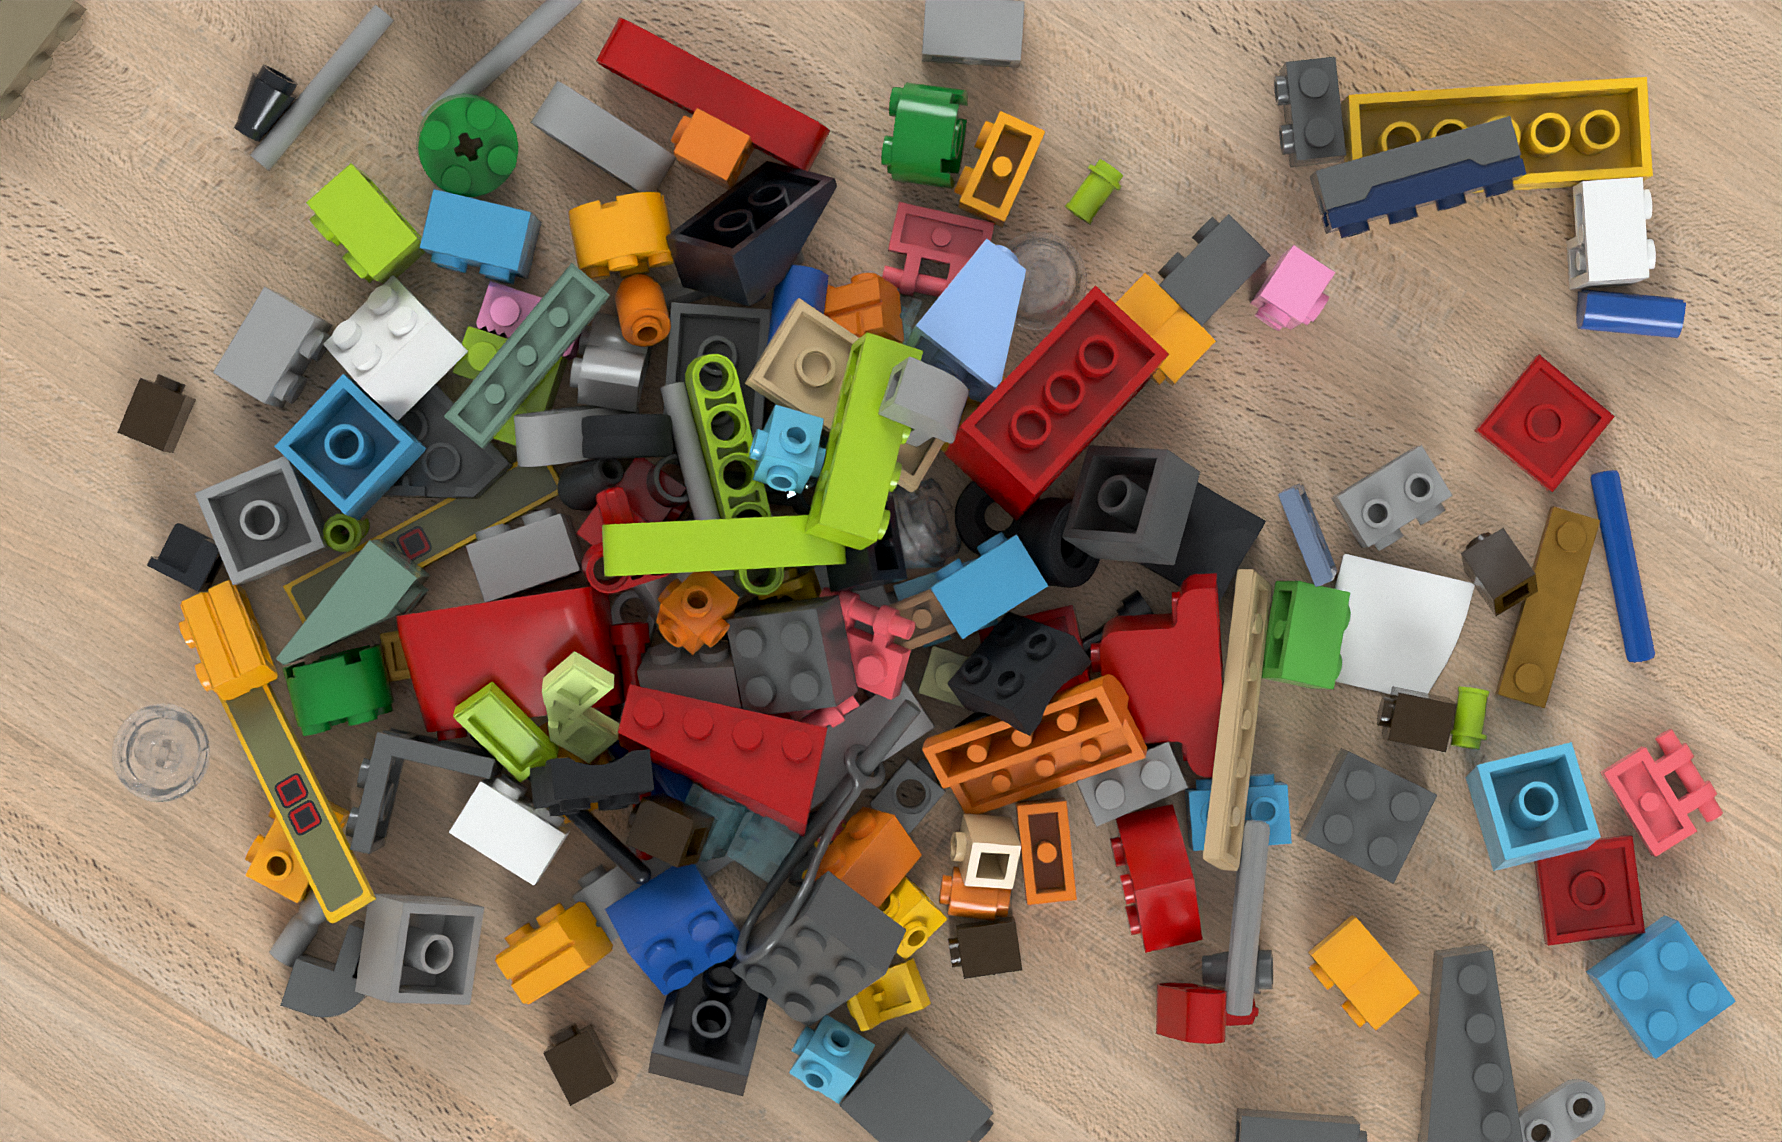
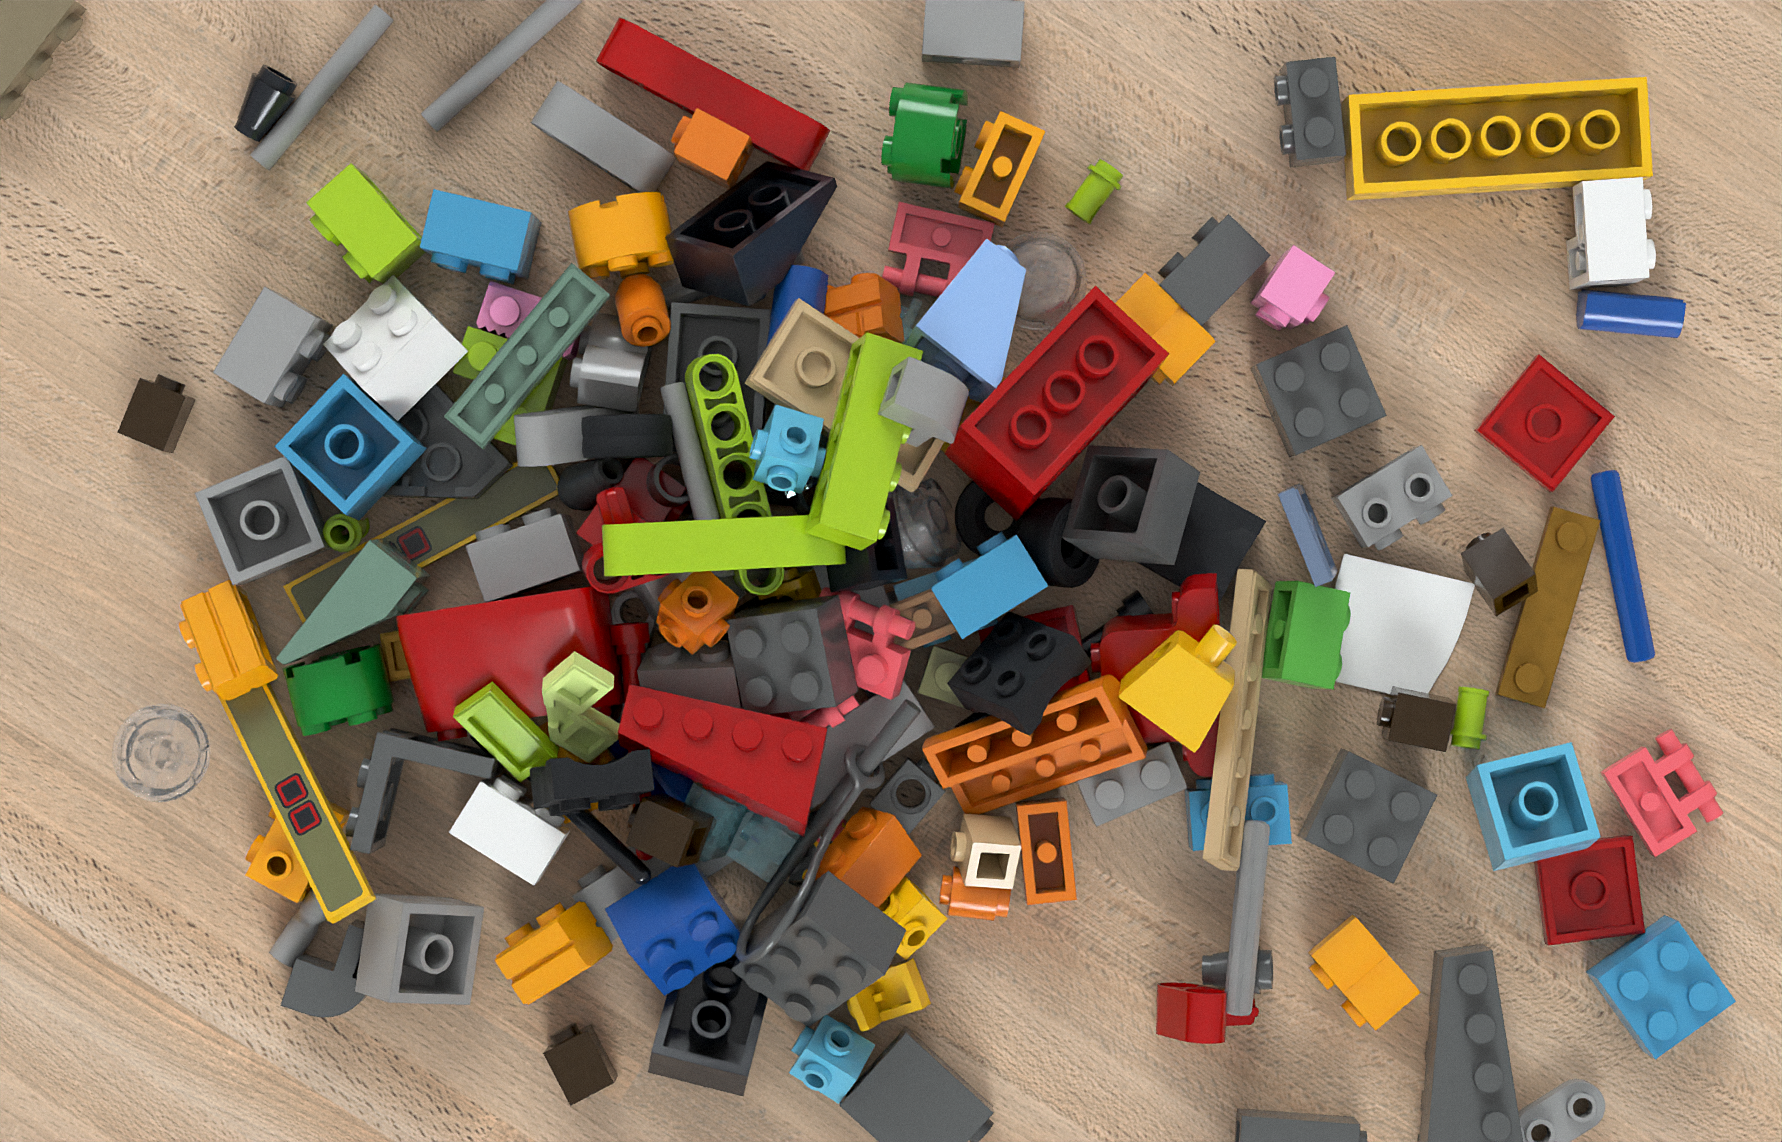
(188, 558): black panel -> none
(493, 157): green brick -> none
(986, 948): dark brown brick -> none
(1156, 879): red brick -> none
(1183, 684): none -> yellow torso
(1318, 391): none -> dark grey brick
(1418, 175): piece -> none

